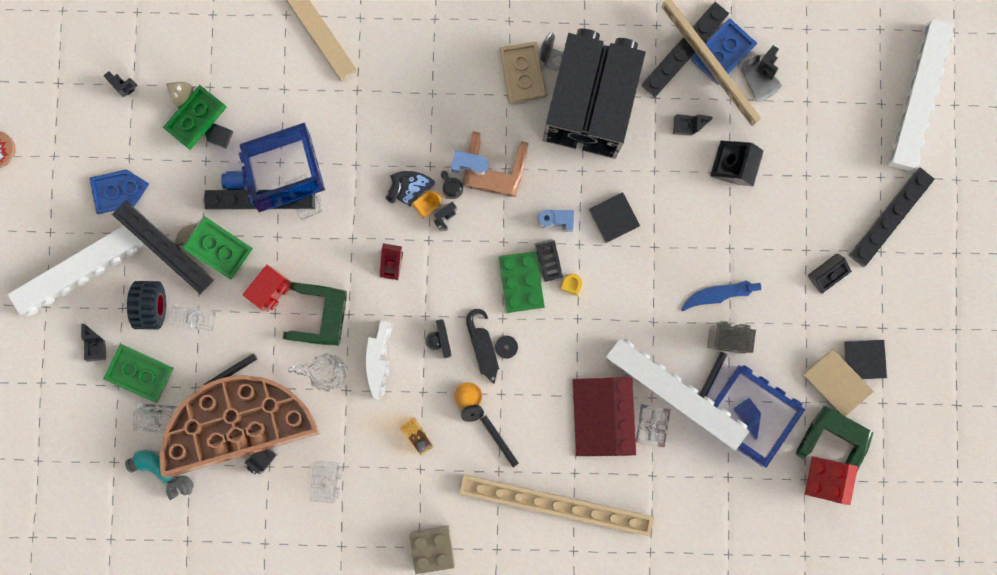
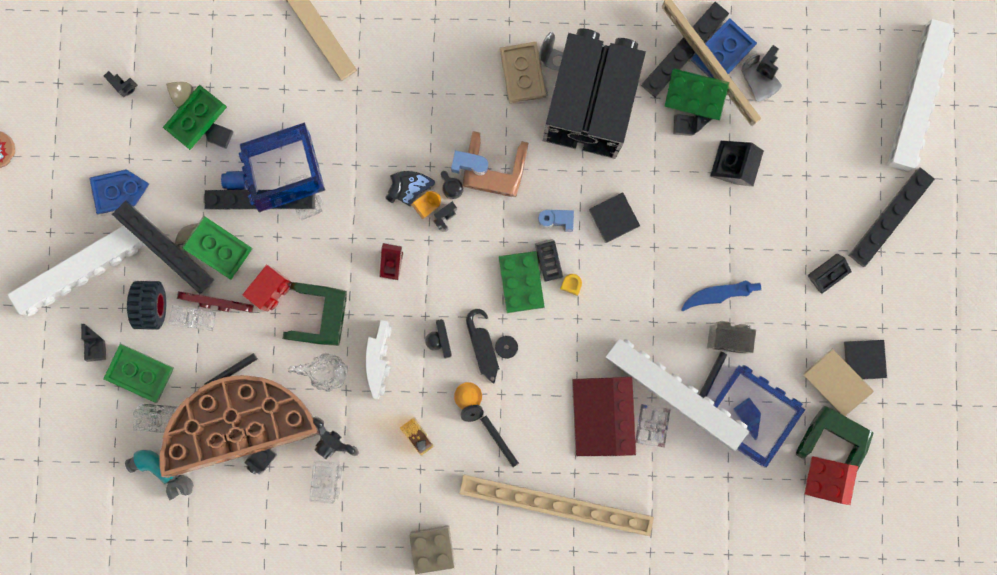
(206, 302): none -> dark red plate
(330, 441): none -> black piece
(696, 94): none -> green plate

